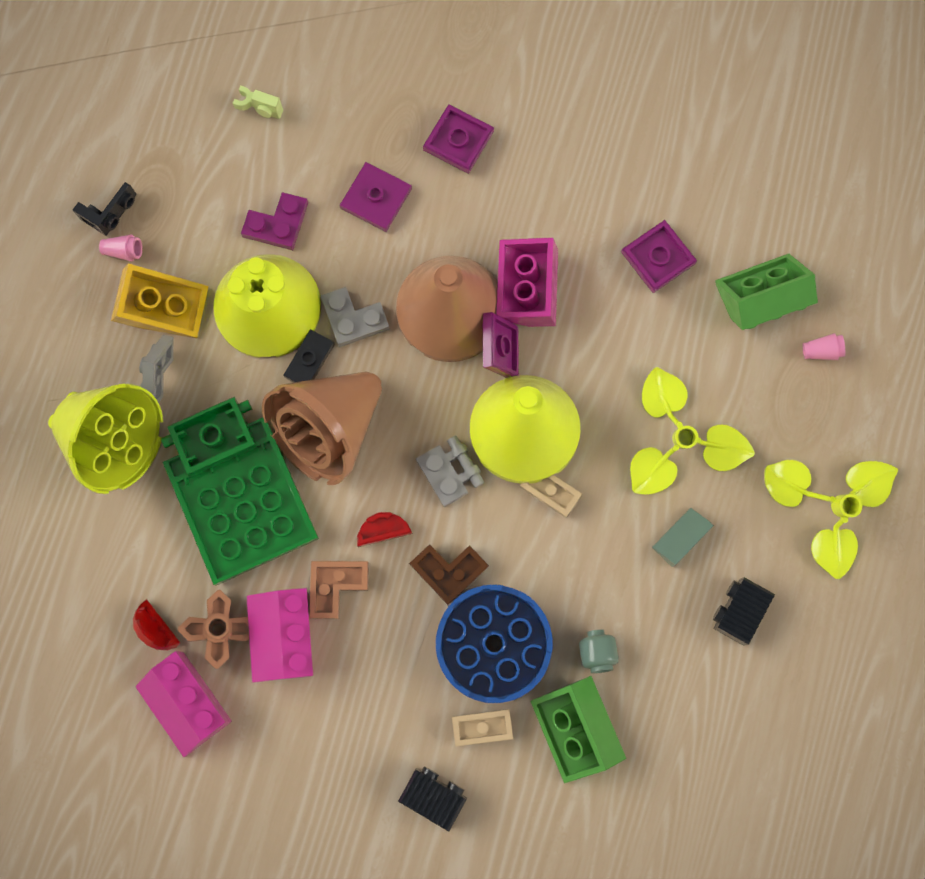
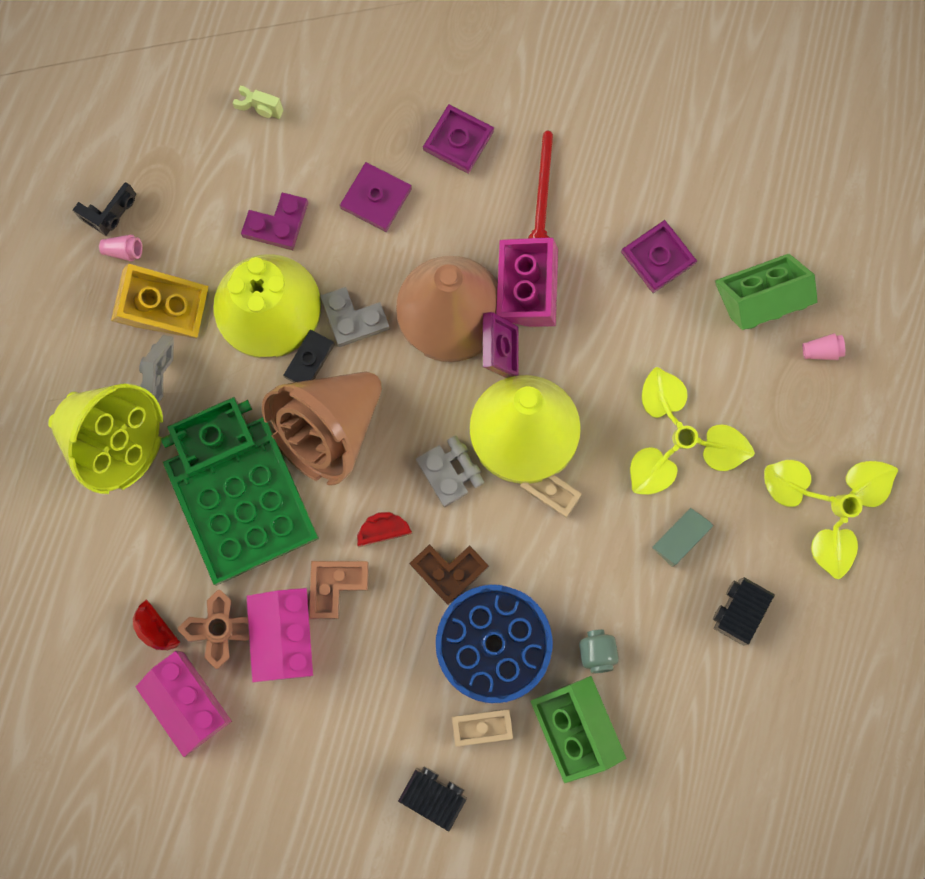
(543, 186): none -> red piece

